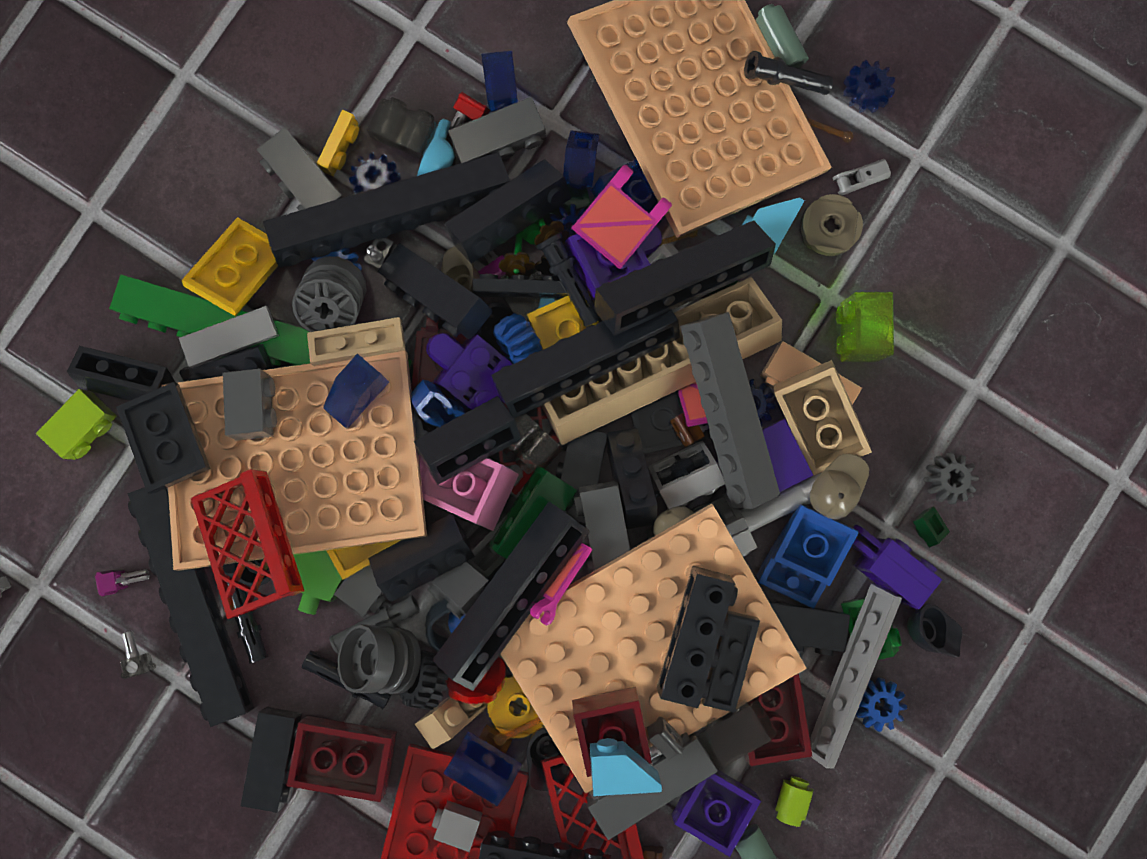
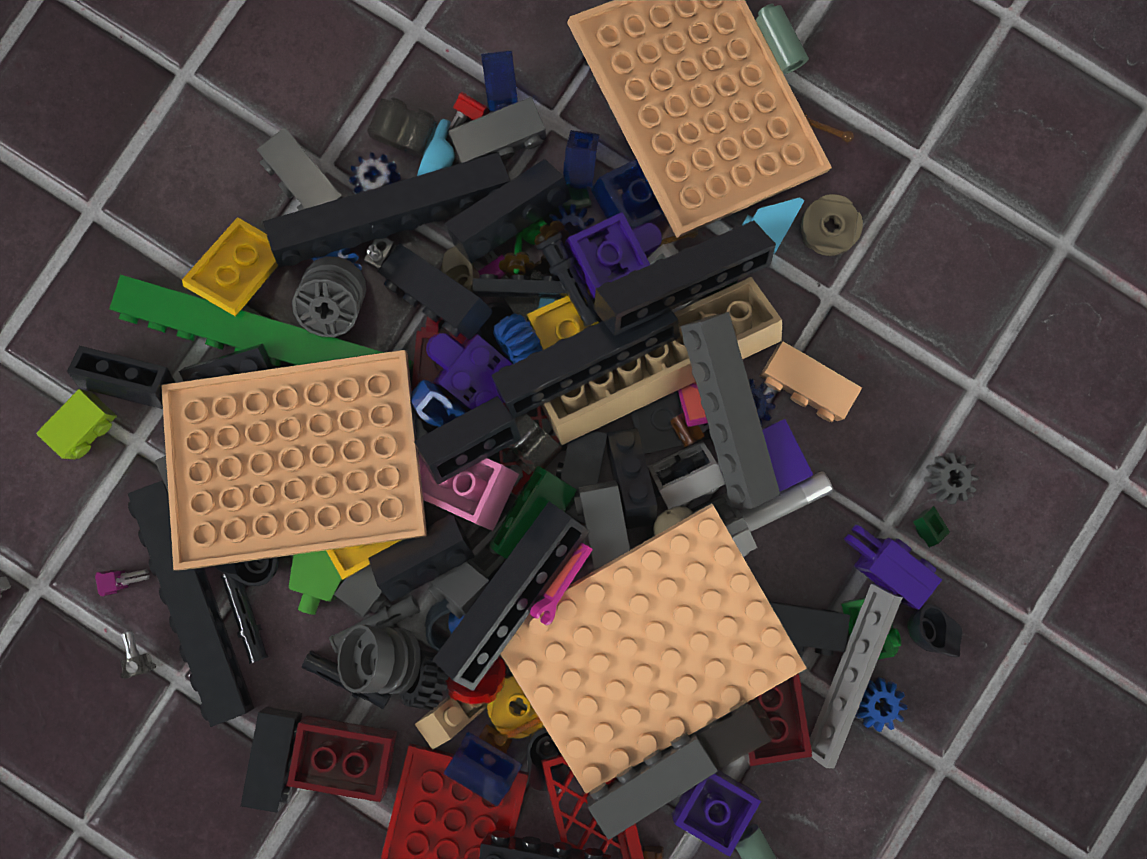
(163, 438): black plate -> none
(228, 337): light grey tile -> none
(248, 404): dark grey brick -> none
(272, 538): red fence -> none
(343, 133): yellow plate -> none
(347, 341): tan plate -> none
(354, 390): clear blue slope -> none
(456, 825): light grey brick -> none
(610, 716): dark red brick -> none
(616, 222): coral flag -> none
(620, 770): medium azure slope -> none
(664, 739): dark grey piece -> none
(696, 637): black brick -> none
(732, 663): black tile -> none
(777, 71): black pin -> none
(794, 801): lime brick -> none
(806, 556): blue slope -> none
(821, 416): tan brick -> none
(845, 476): dark tan cap -> none
(863, 175): light grey bar -> none
(866, 327): clear neon green brick -> none
(879, 83): clear blue gear -> none

